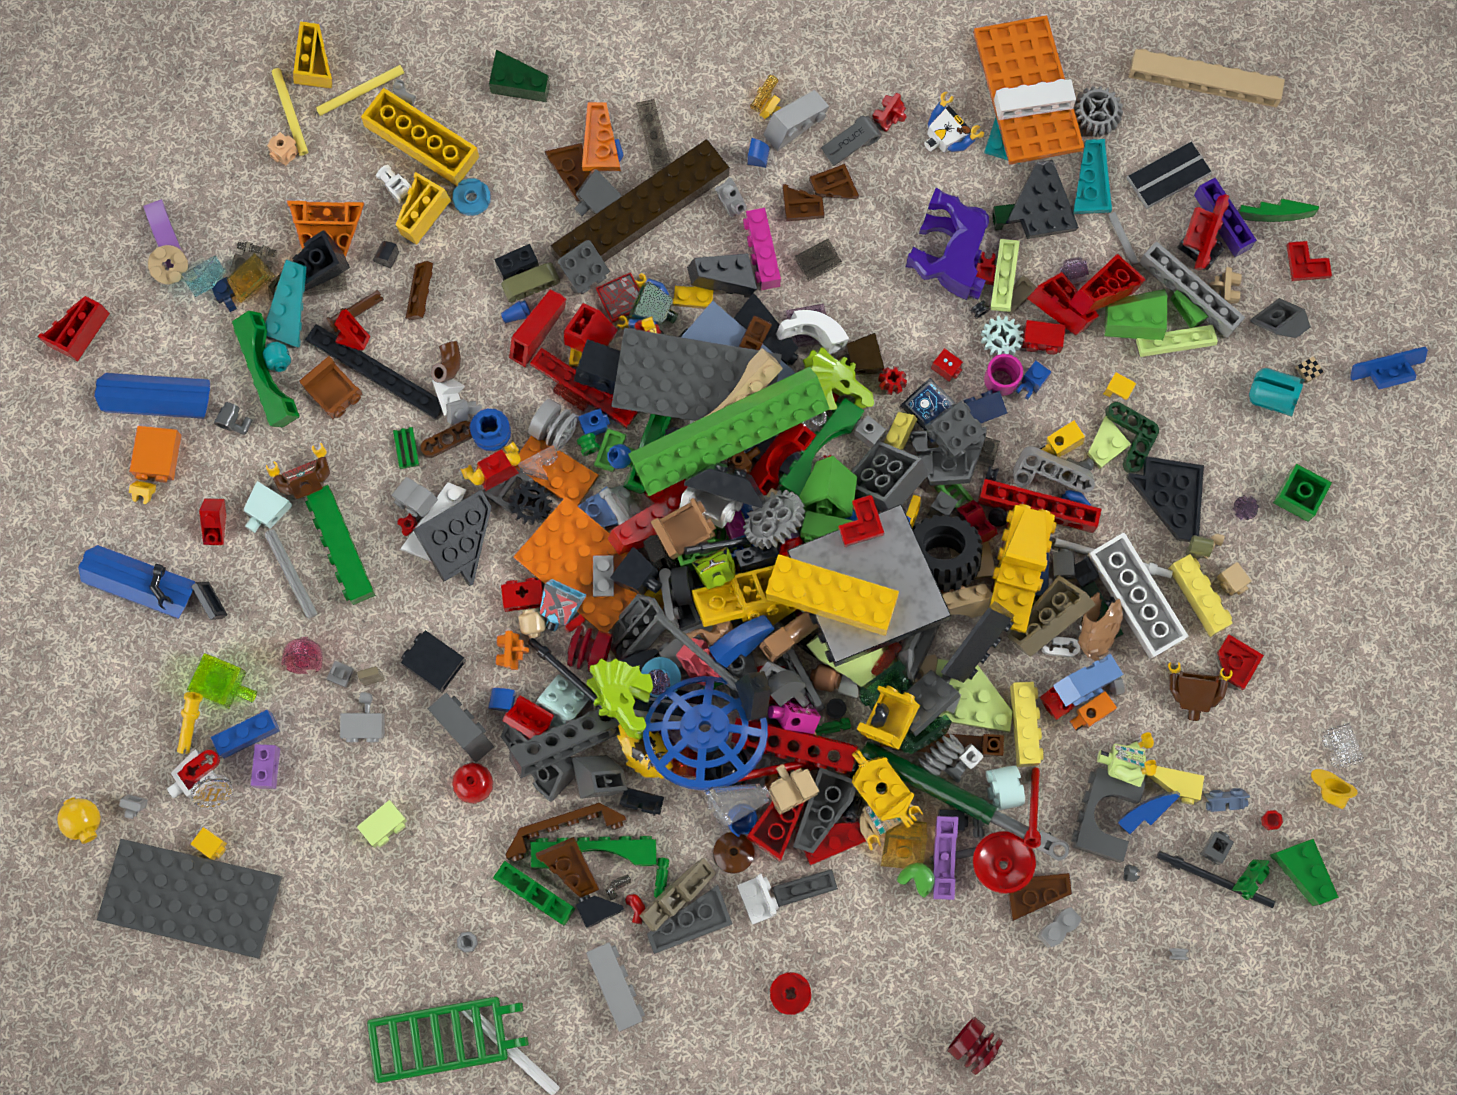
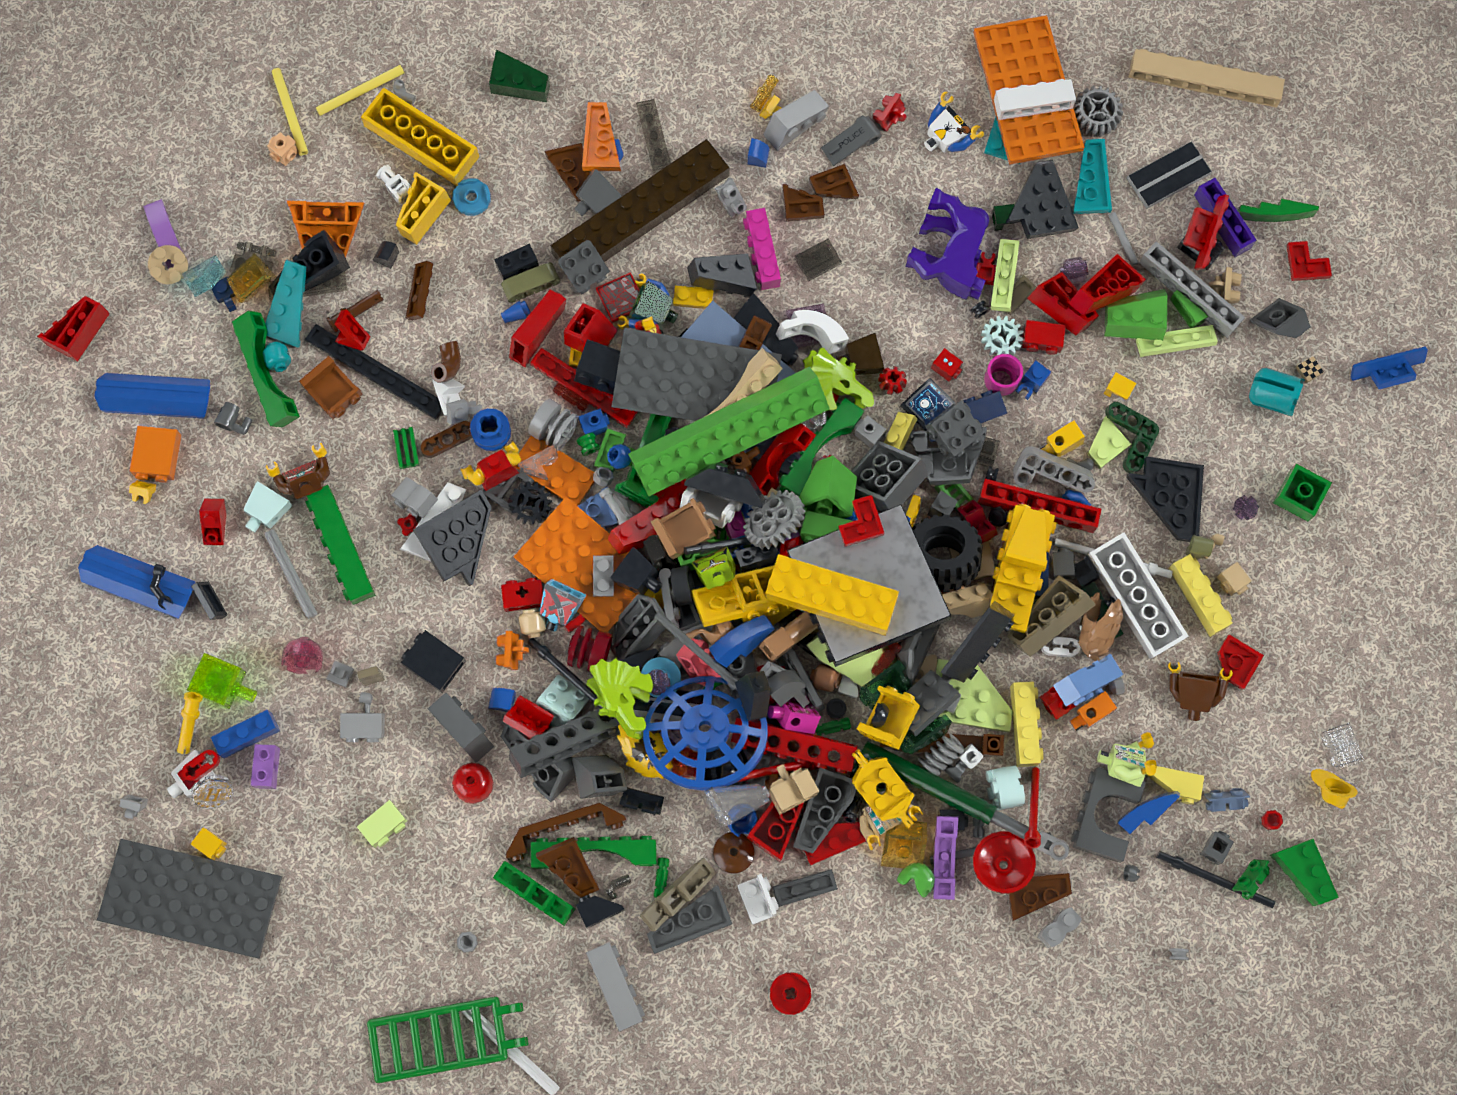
(79, 819): yellow brick -> none
(310, 59): yellow wedge -> none
(603, 476): none -> light grey tile
(636, 493): none -> green tile
(637, 905): red arm -> none
(975, 1046): dark red wheel -> none

